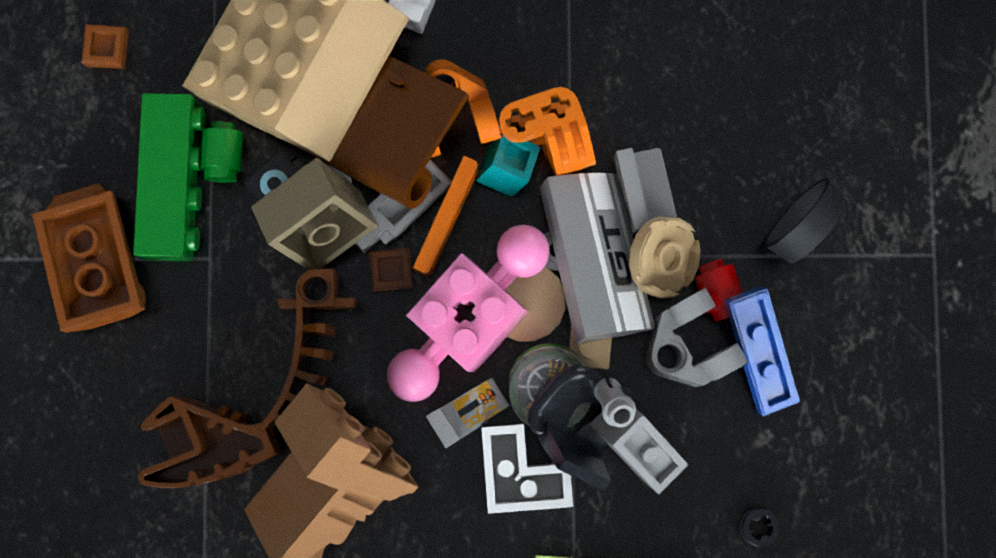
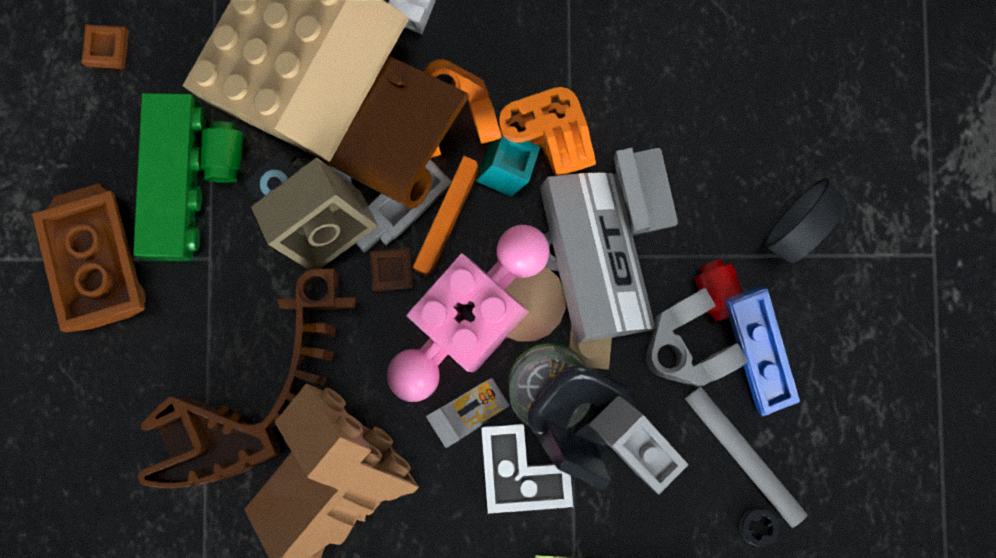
(617, 408): light grey pin -> none
(664, 256): tan tile -> none
(746, 457): none -> light grey piece

